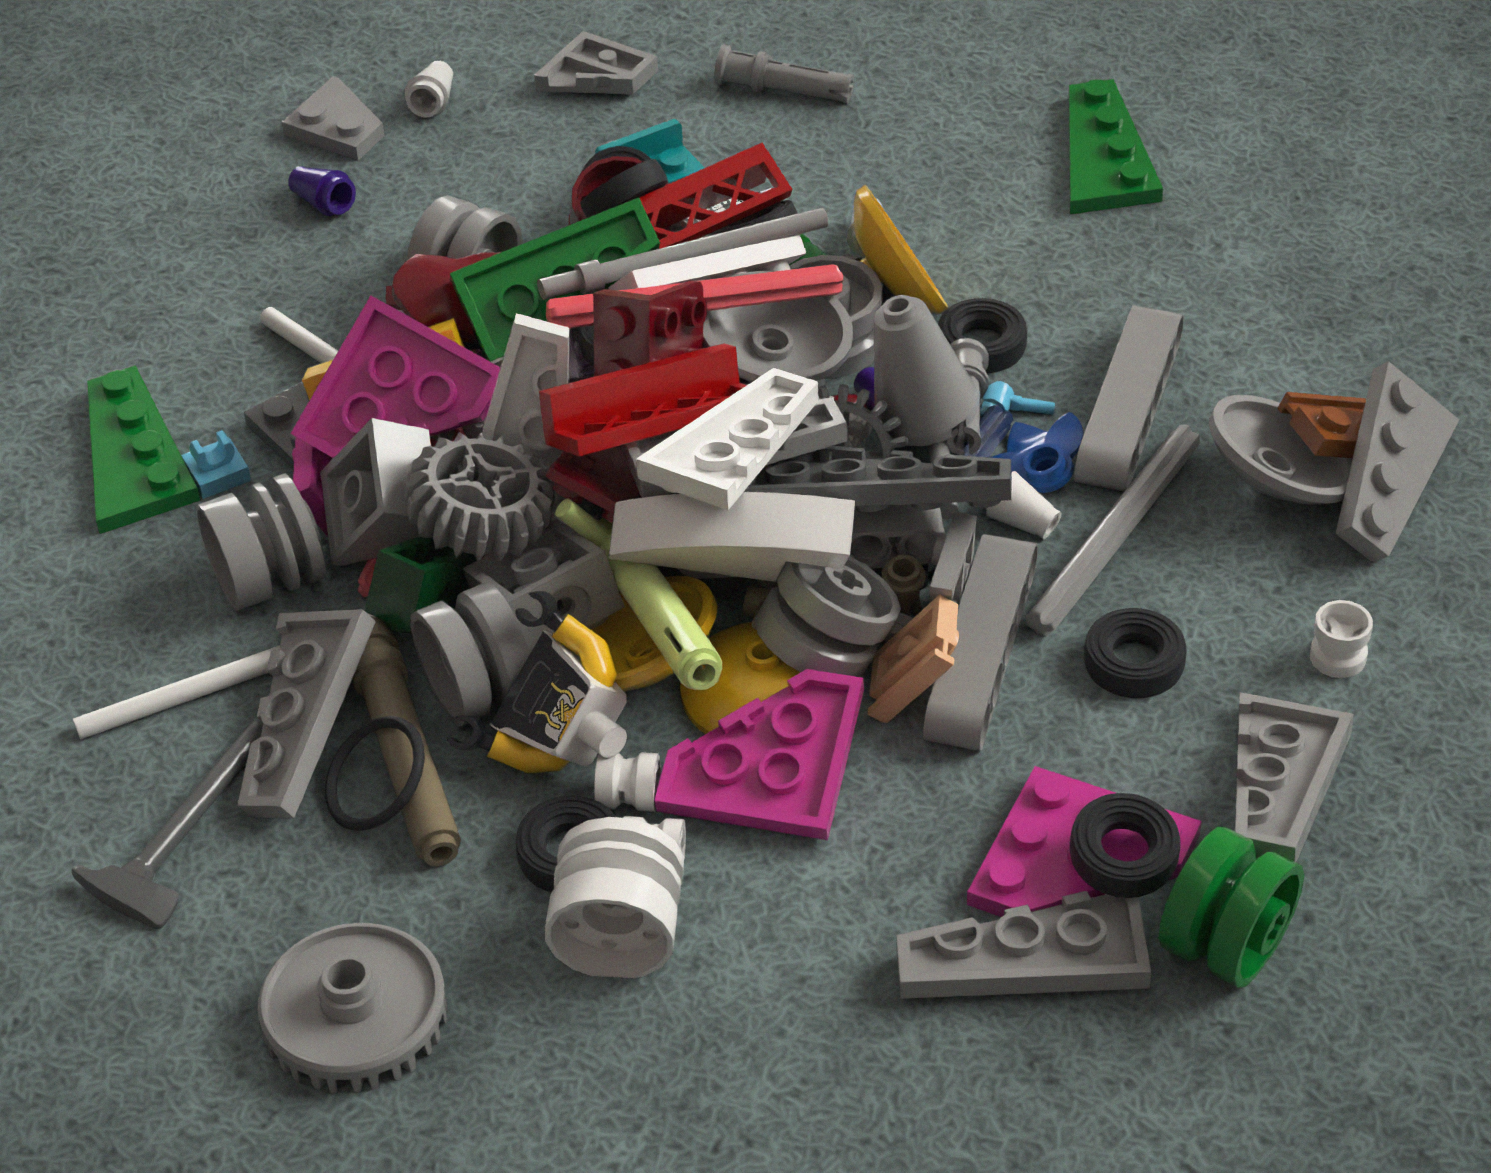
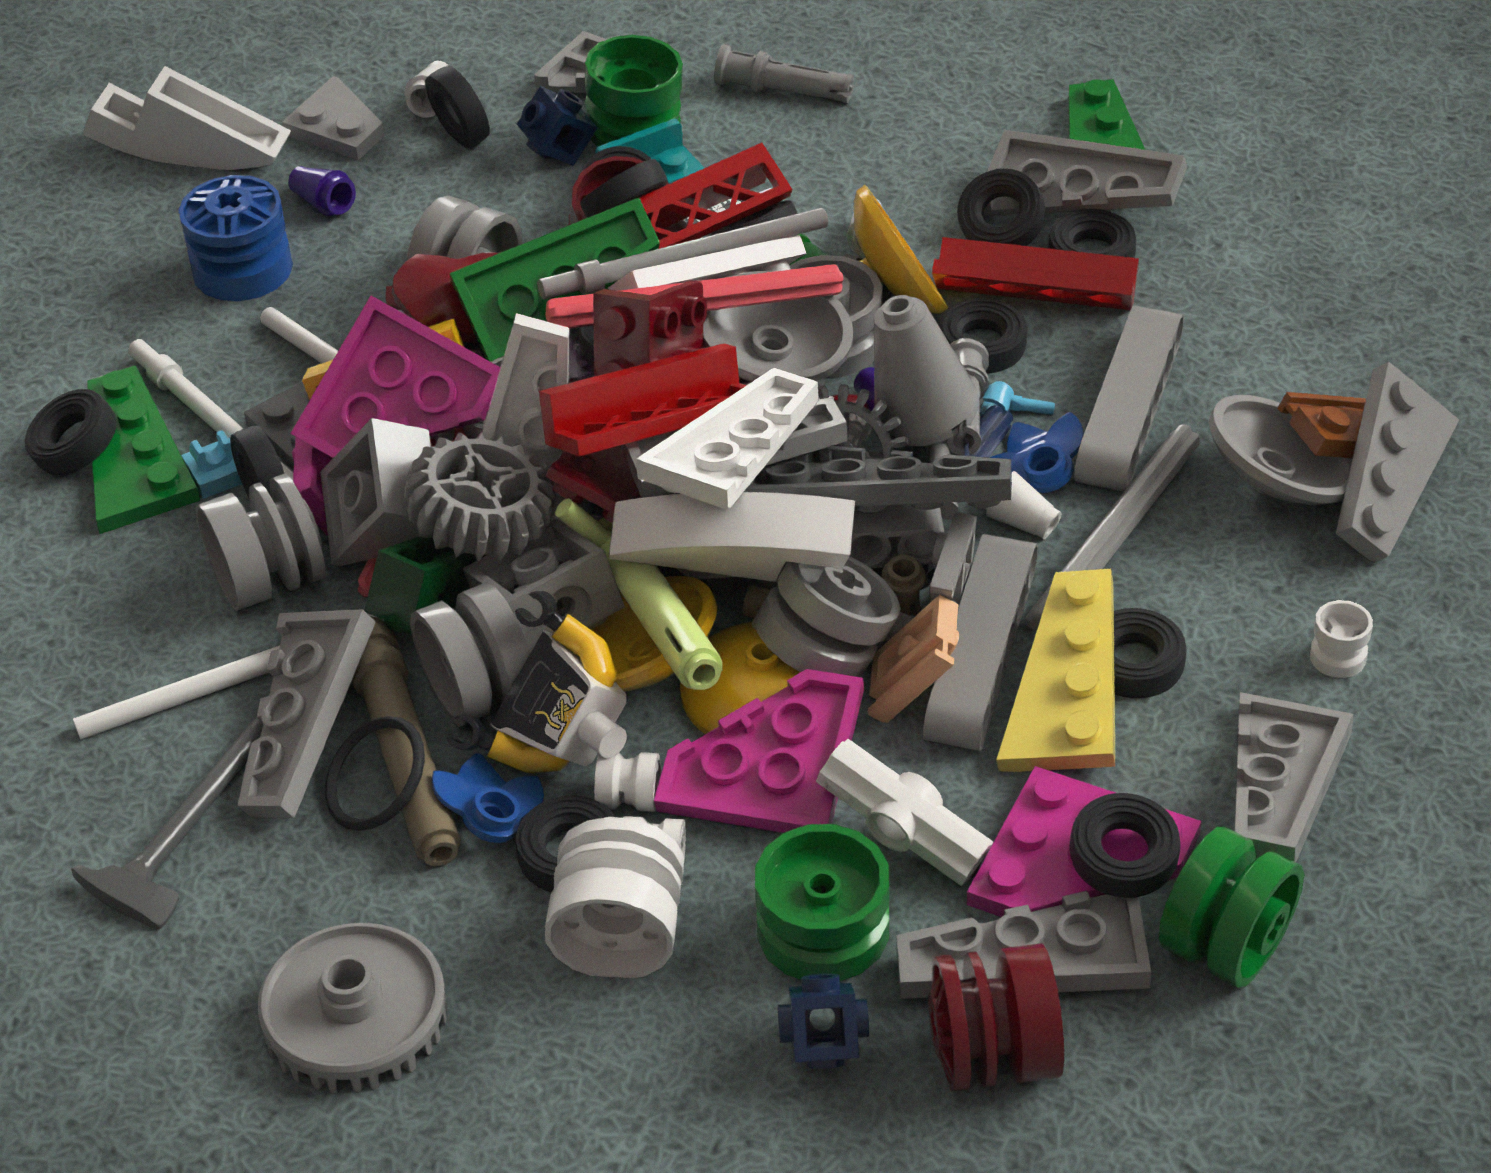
(80, 448): none -> black tyre
(169, 375): none -> white bar
(184, 126): none -> white slope
(236, 237): none -> blue wheel
(254, 457): none -> black tyre
(457, 106): none -> black tyre
(485, 801): none -> blue plate
(556, 125): none -> dark blue brick
(631, 86): none -> green wheel
(822, 901): none -> green wheel
(830, 1044): none -> dark blue brick
(904, 811): none -> white piece
(997, 1017): none -> dark red wheel
(998, 184): none -> black tyre
(1036, 273): none -> red fence
(1067, 688): none -> light yellow wing
(1087, 174): none -> light grey wing
(1095, 225): none -> black tyre

